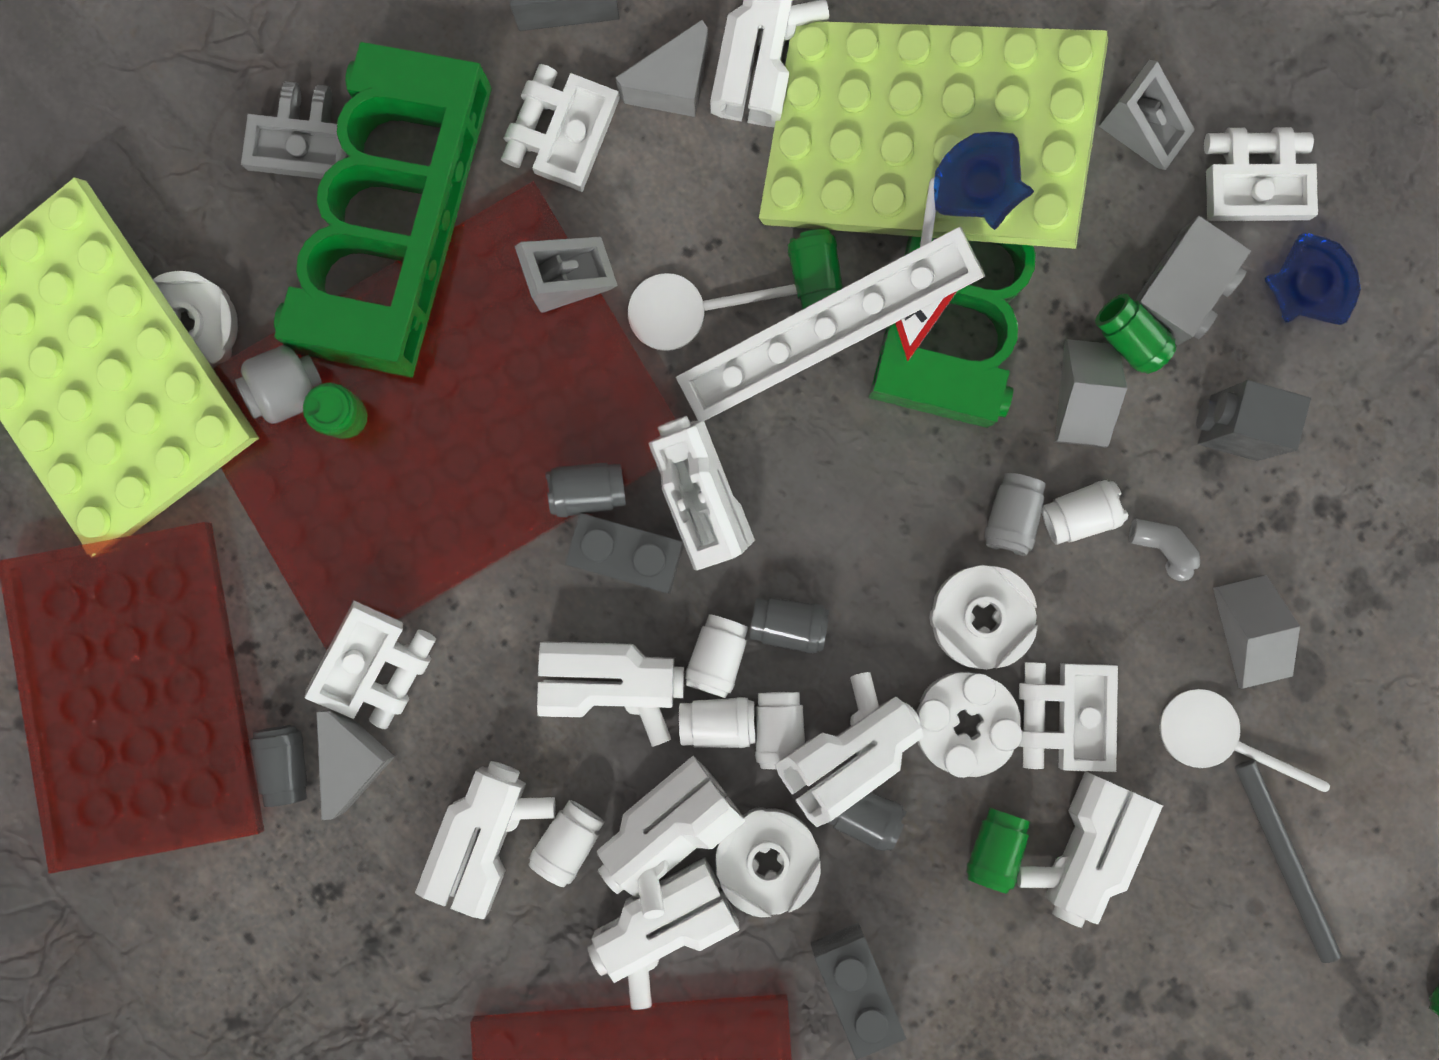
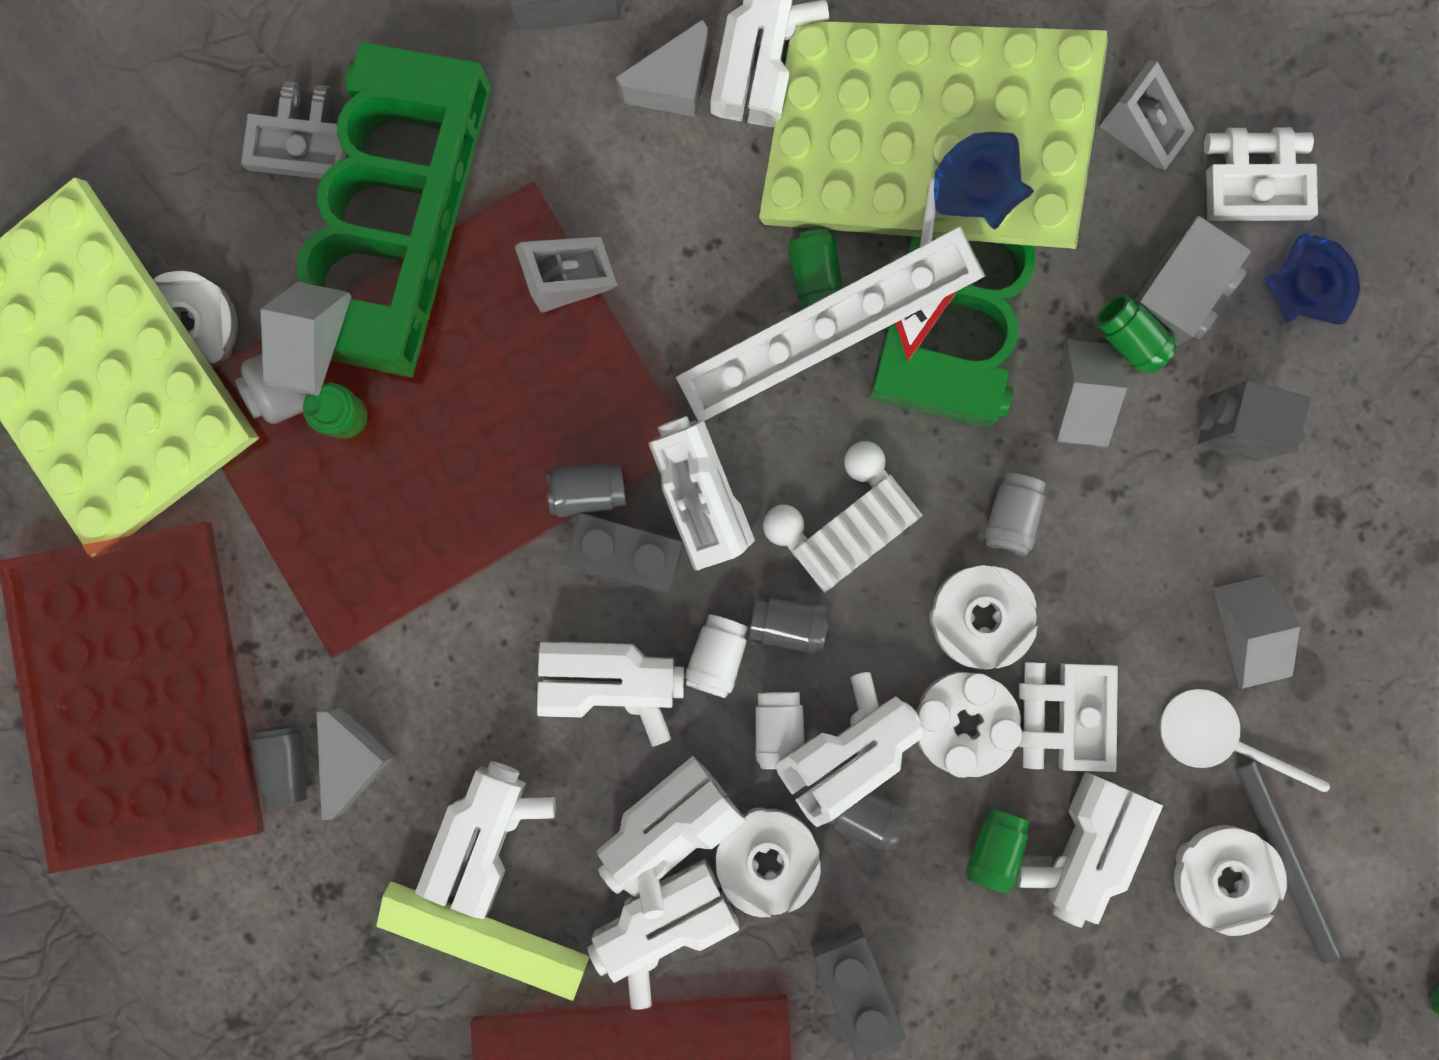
(301, 335): none -> light grey slope
(357, 656): white plate -> none
(482, 941): none -> yellowish green tile
(566, 844): white piece -> none
(574, 132): white plate -> none
(670, 311): white piece -> none
(717, 723): white piece -> none
(856, 531): none -> white gear
(1084, 512): white piece -> none
(1172, 542): light grey arm -> none
(1255, 896): none -> white plate

